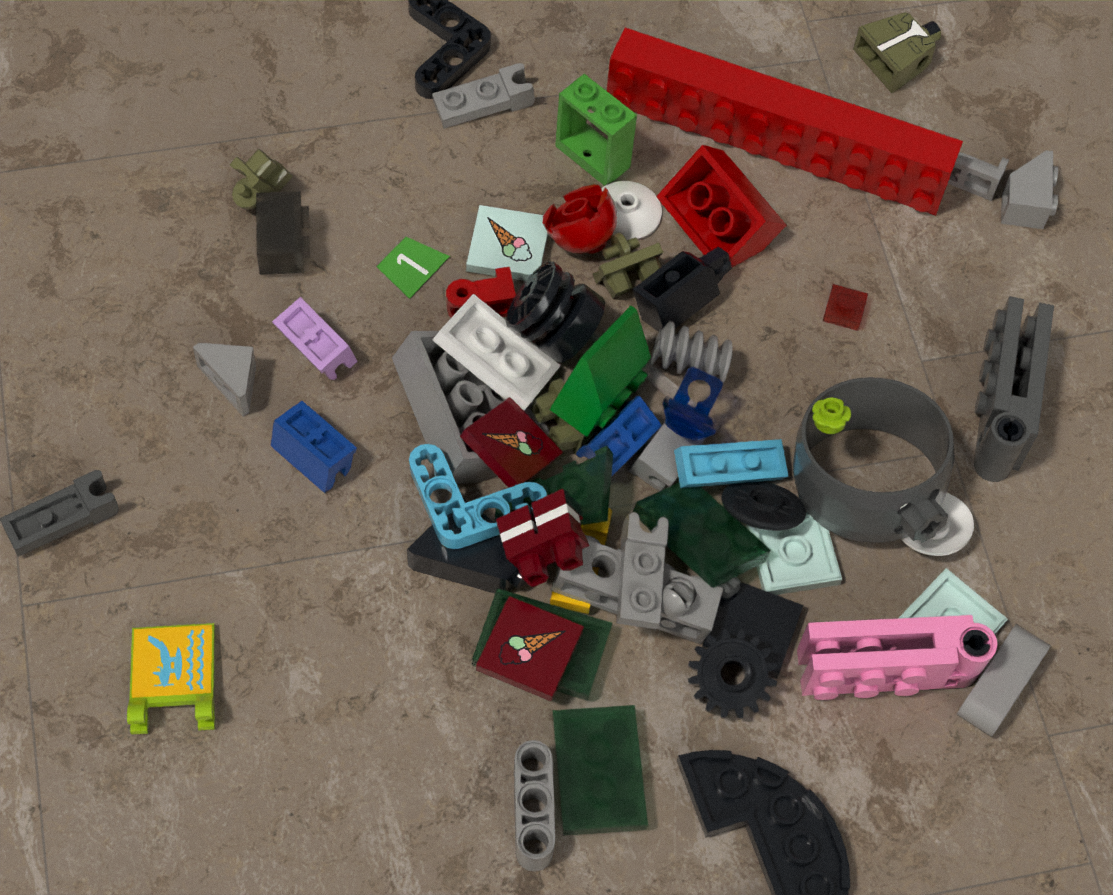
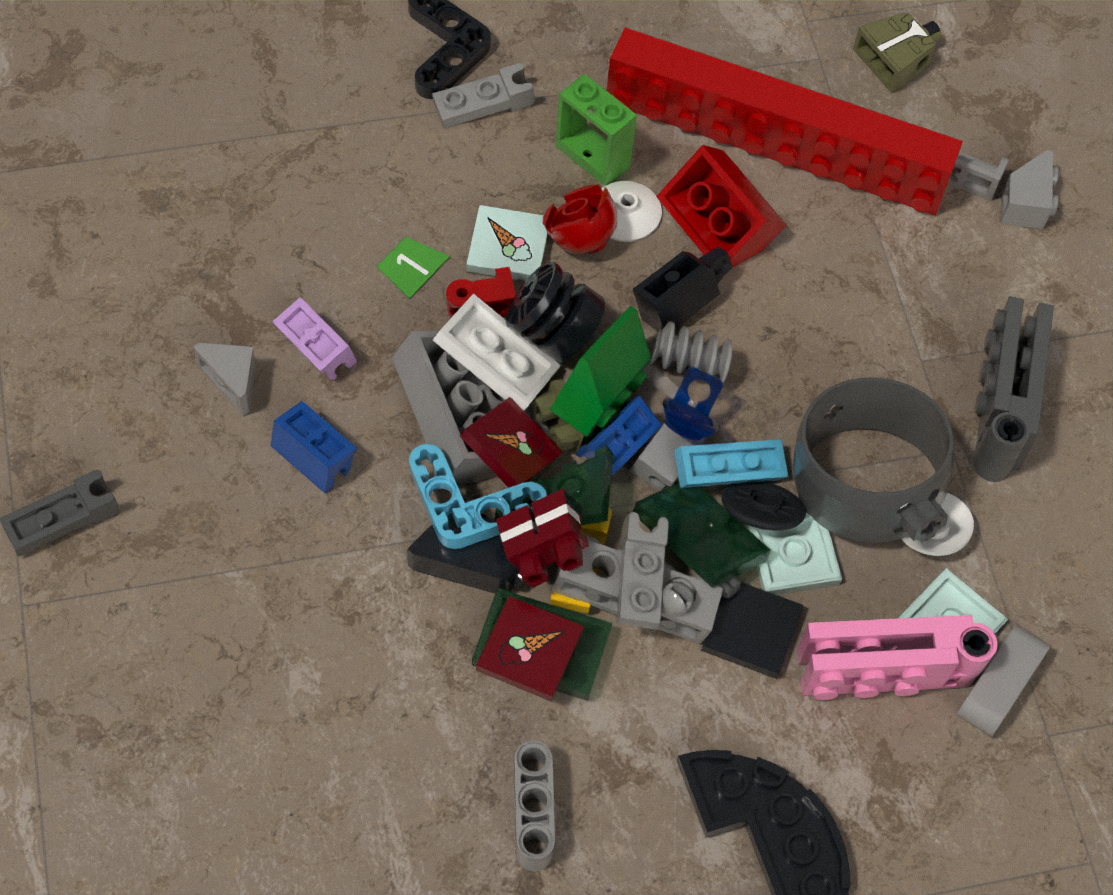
(172, 669): flag -> none
(261, 176): olive hips -> none
(280, 232): clear smoke brick -> none
(599, 770): clear green plate -> none
(615, 272): olive hips -> none
(736, 652): black gear -> none
(830, 415): lime plate -> none
(845, 307): clear red plate -> none

